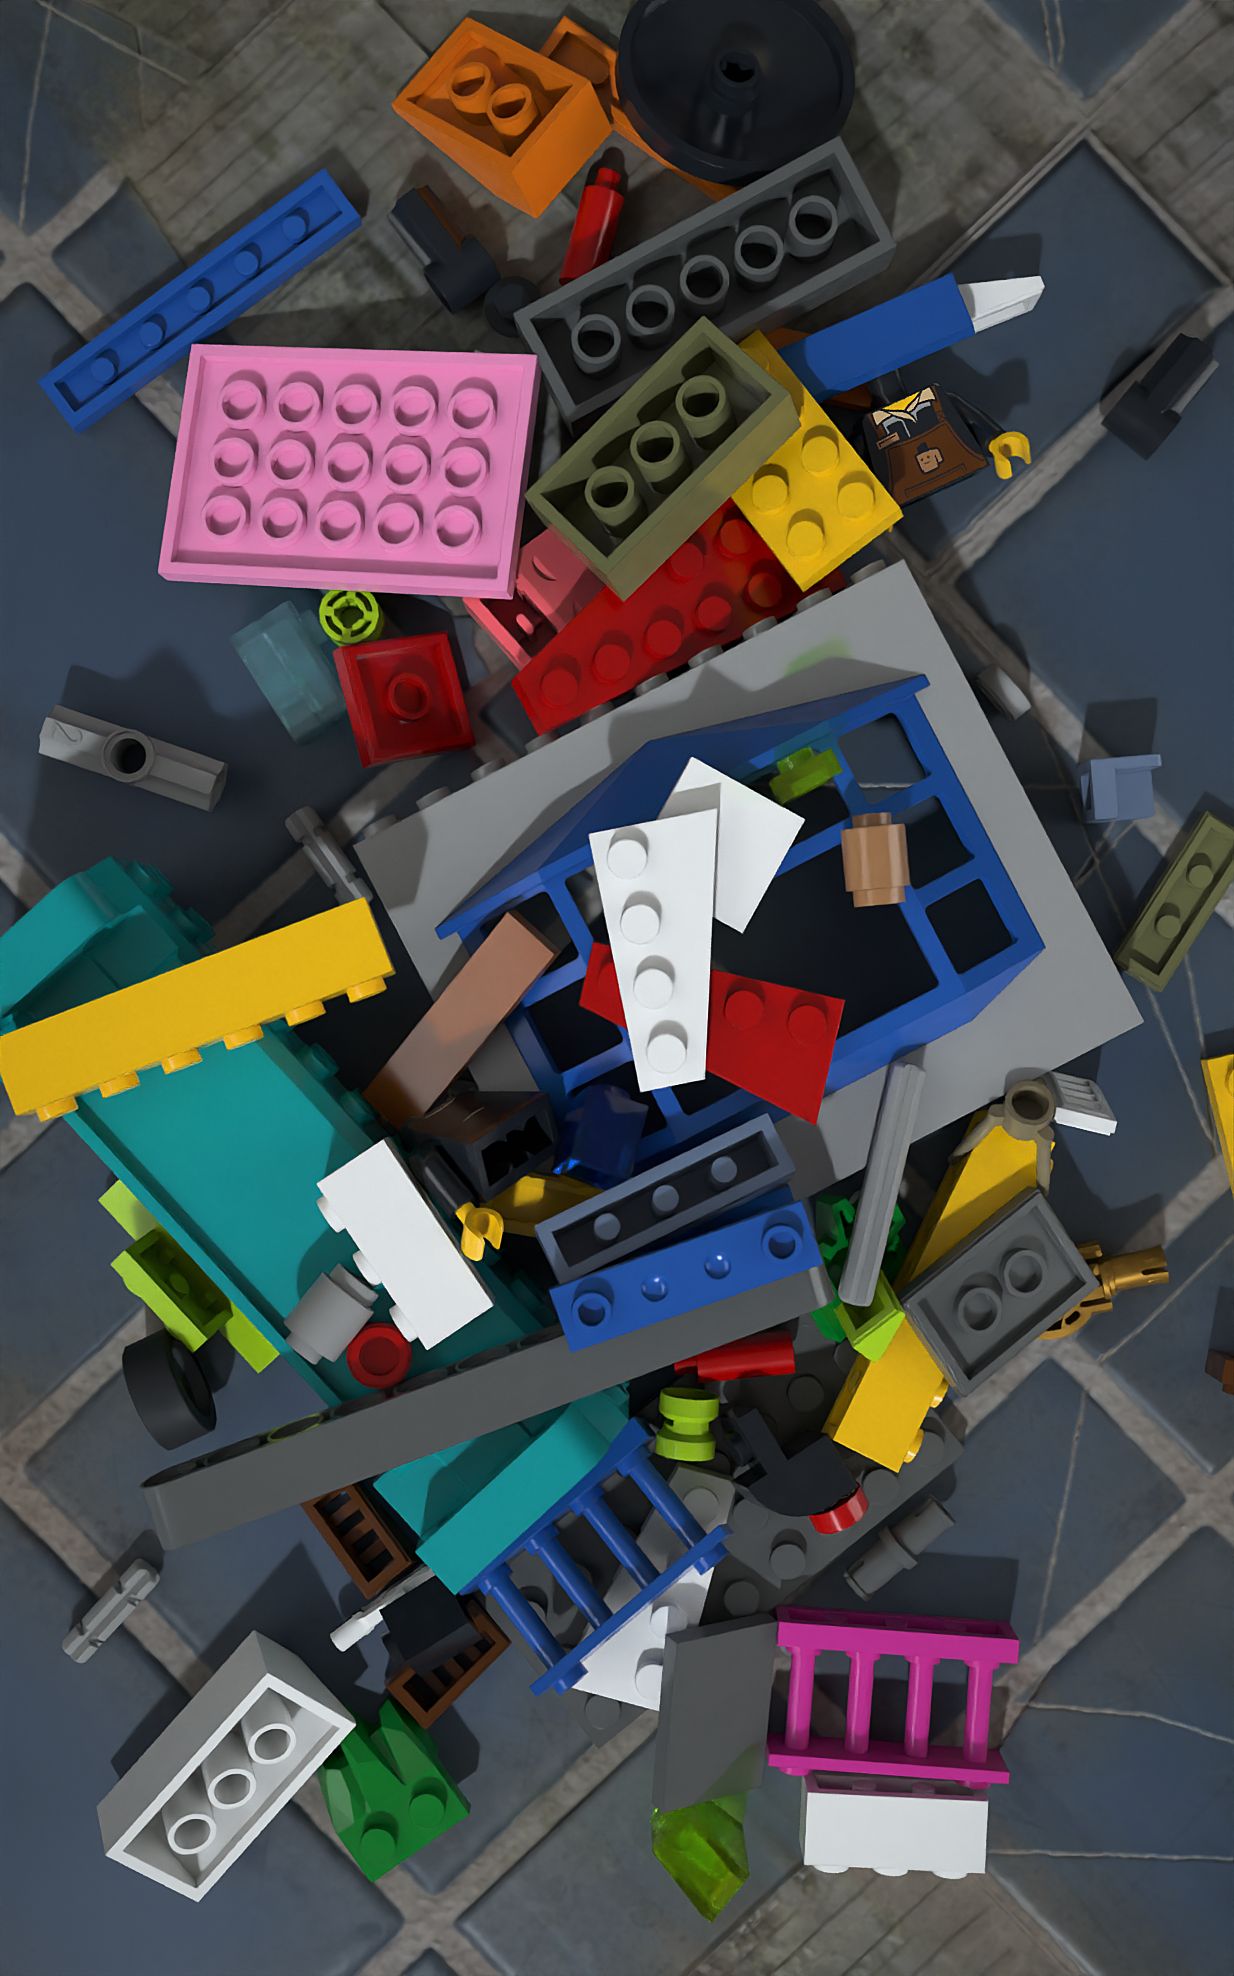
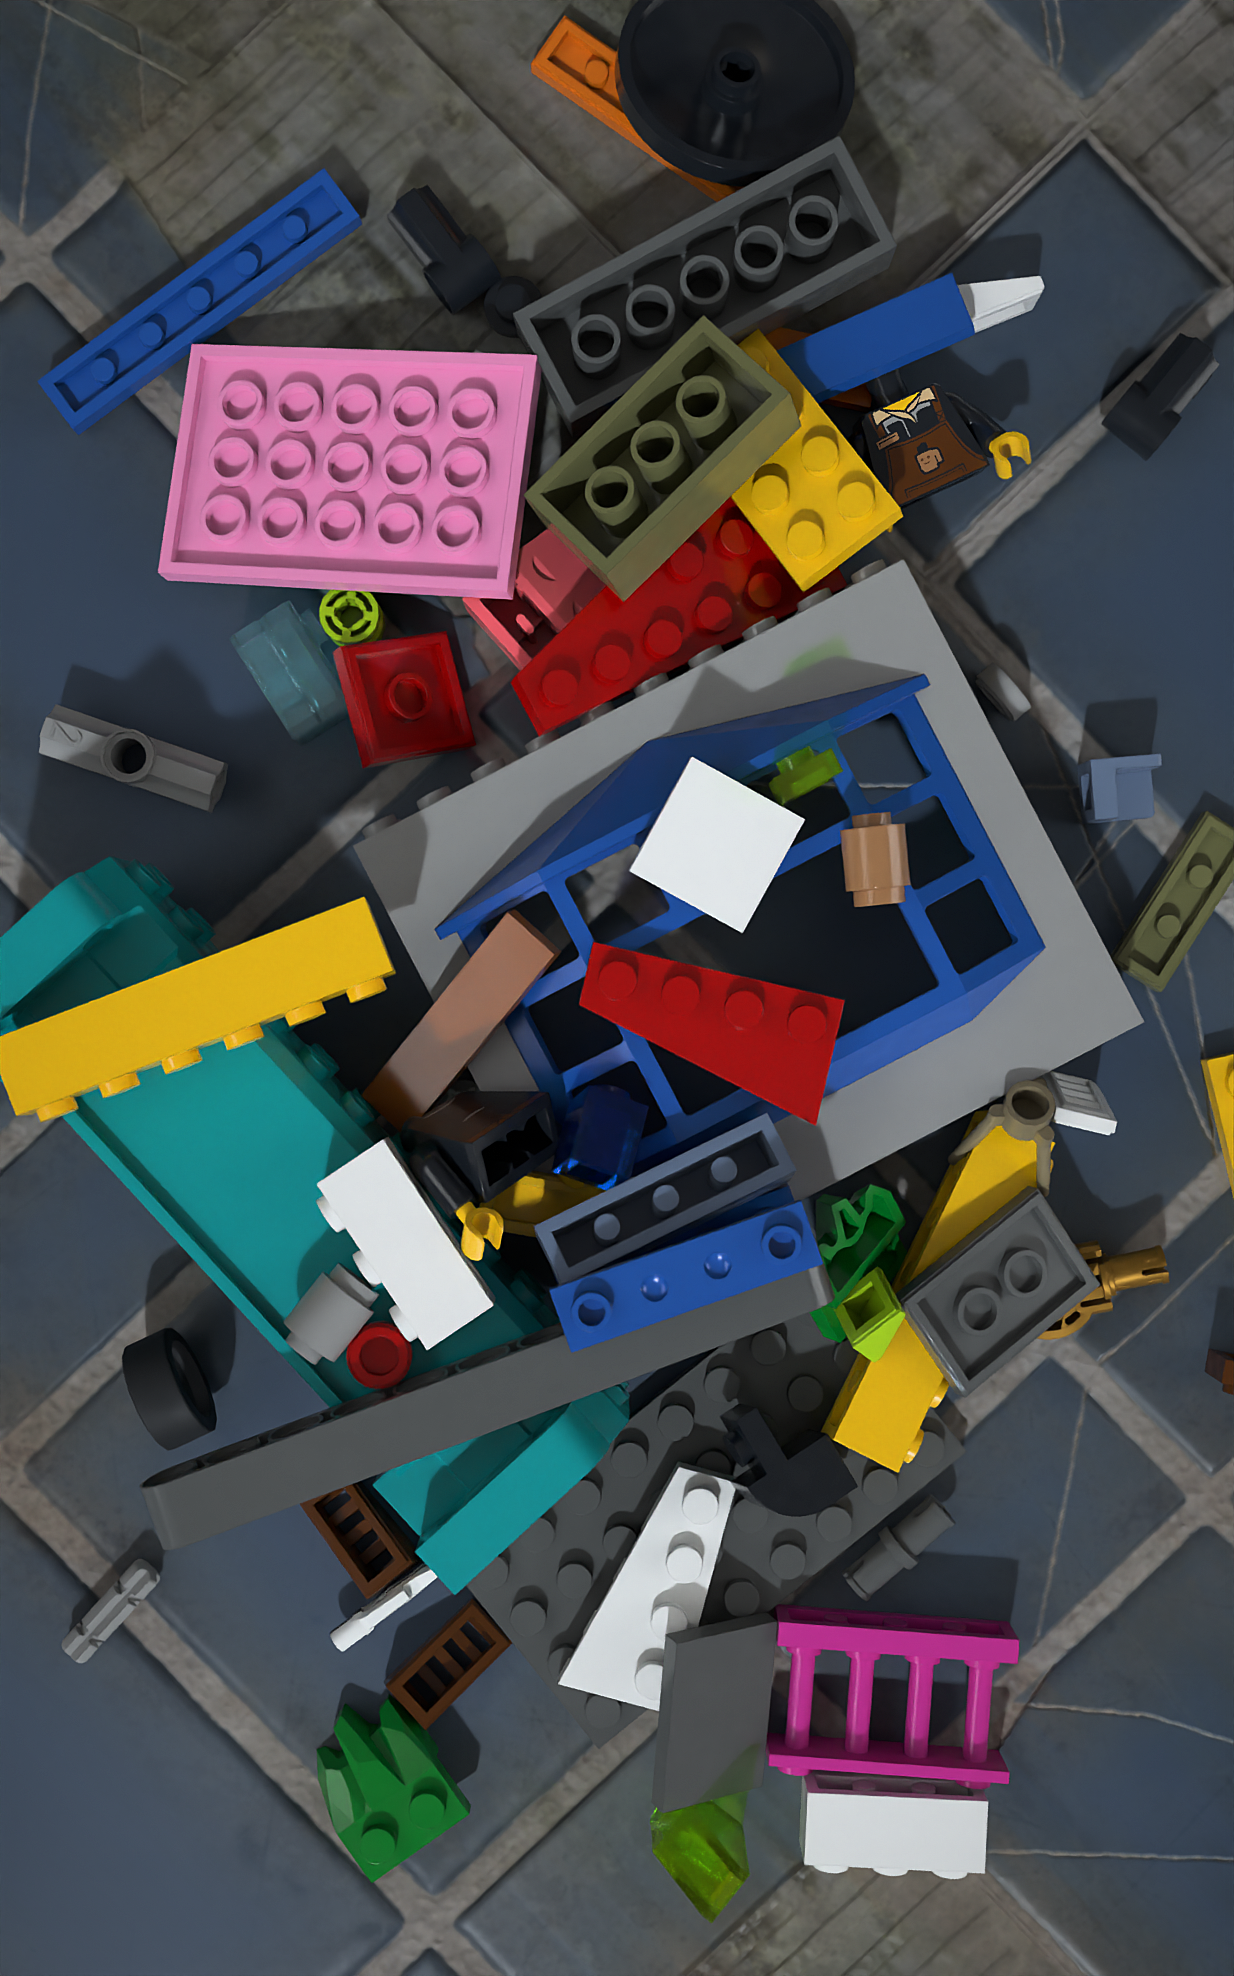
(177, 1286): lime bracket -> none
(222, 1768): white slope -> none
(326, 856): light grey axle -> none
(427, 1627): black brick -> none
(505, 115): orange slope -> none
(593, 226): red cylinder -> none
(630, 1457): blue fence -> none
(659, 927): white wing -> none
(687, 1429): lime wheel -> none
(746, 1357): red cylinder -> none
(841, 1513): red tile -> none
(881, 1183): light grey axle -> none

